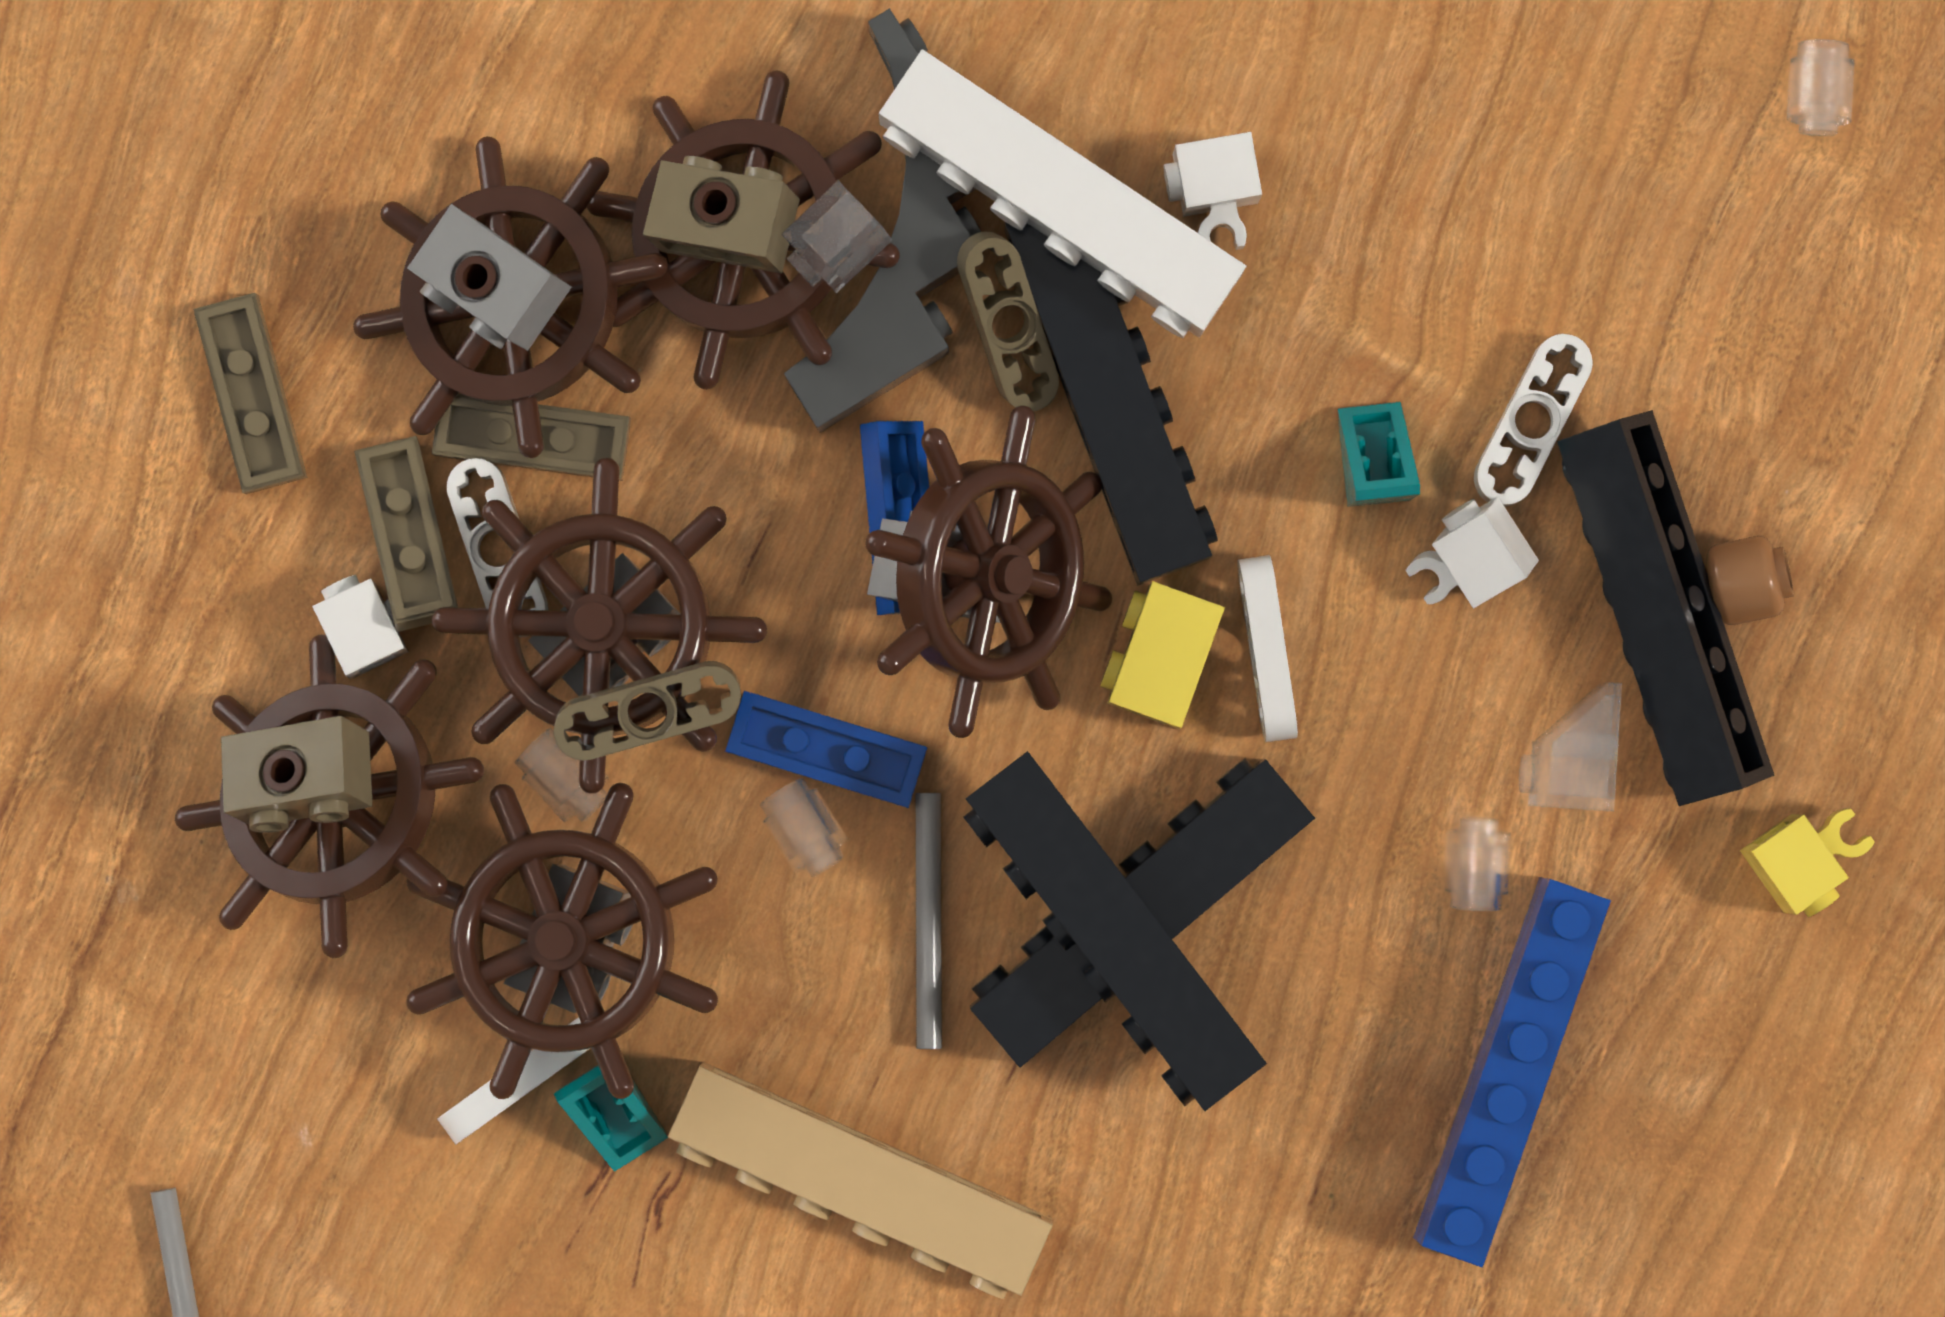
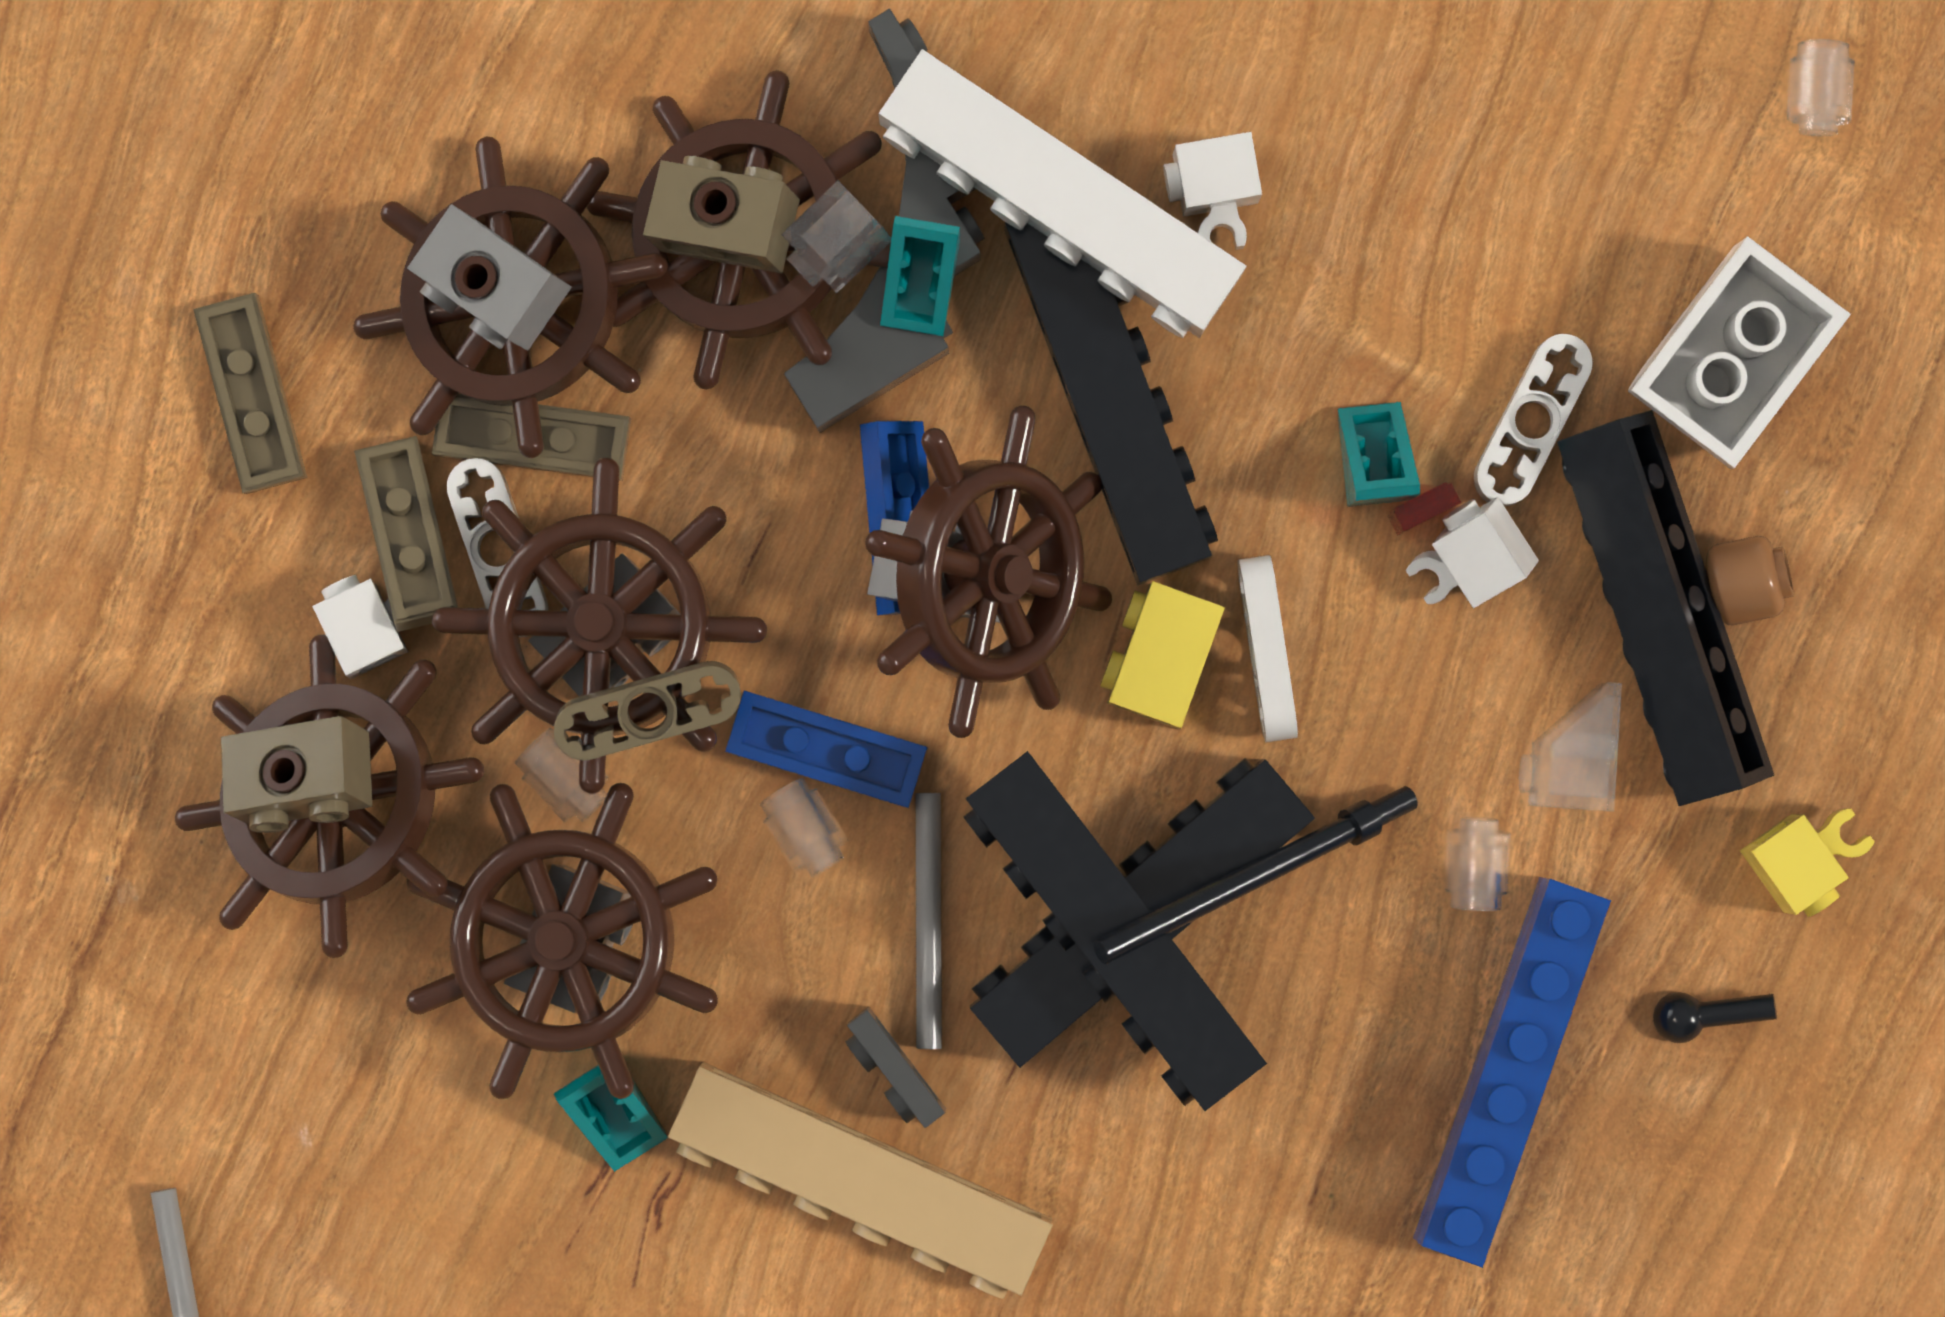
(483, 1106): white beam -> none
(909, 1090): none -> dark grey plate
(920, 275): none -> teal slope
(1009, 273): dark tan beam -> none
(1353, 825): none -> black bar
(1423, 508): none -> clear red tile
(1682, 1017): none -> black bar
(1738, 352): none -> white brick

